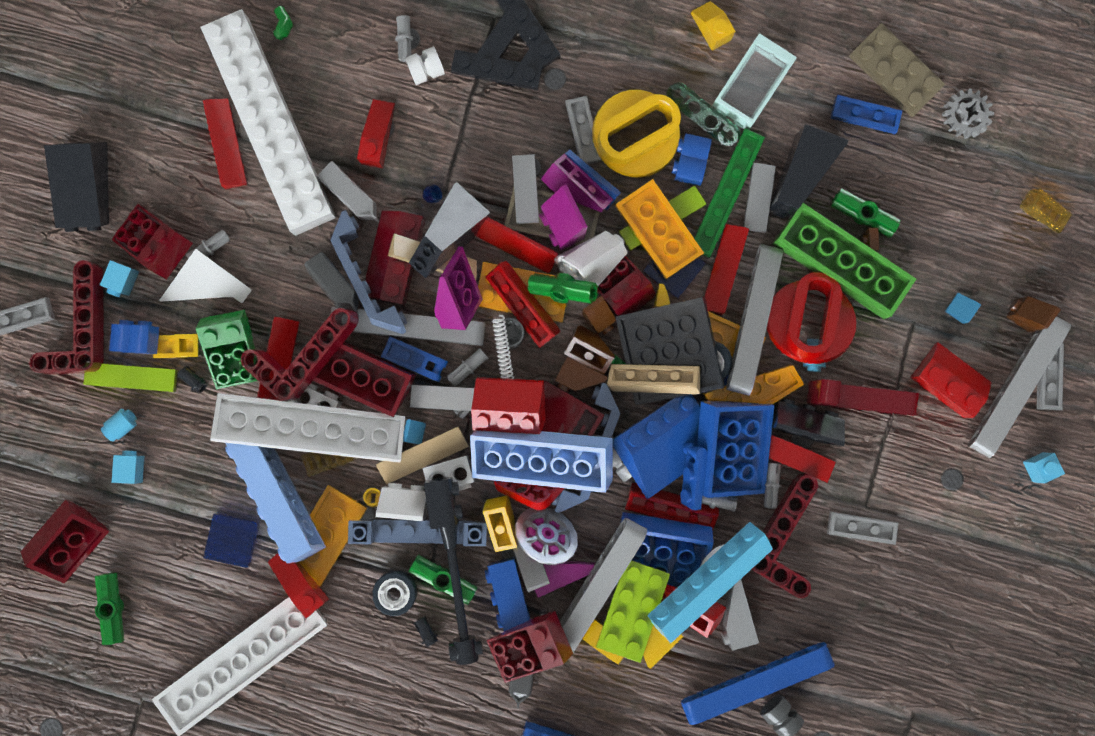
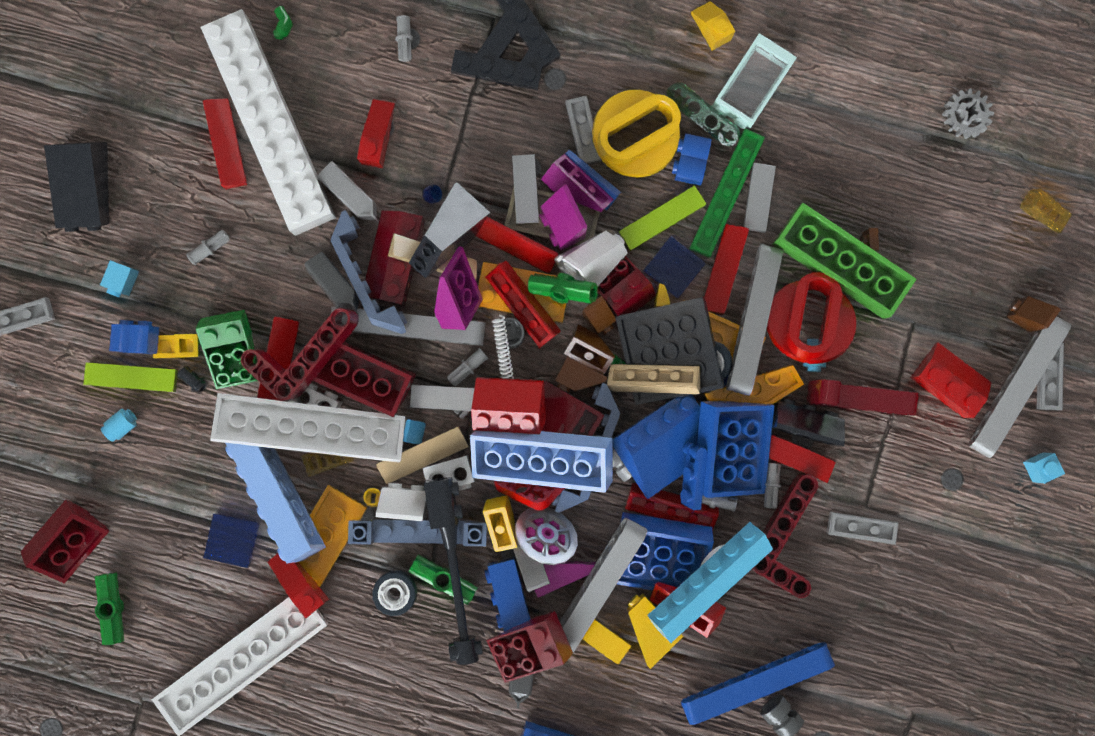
(81, 327): dark red beam -> none
(128, 468): medium azure brick -> none
(151, 241): dark red slope -> none
(204, 279): white sticker -> none
(413, 358): blue plate -> none
(424, 65): white wheel -> none
(426, 632): black pin -> none
(626, 622): lime plate -> none
(659, 229): light orange plate -> none
(737, 620): light grey slope -> none
(806, 164): black slope -> none
(852, 206): green piece -> none
(866, 114): blue plate -> none
(896, 70): dark tan plate -> none
(962, 308): dark azure slope -> none

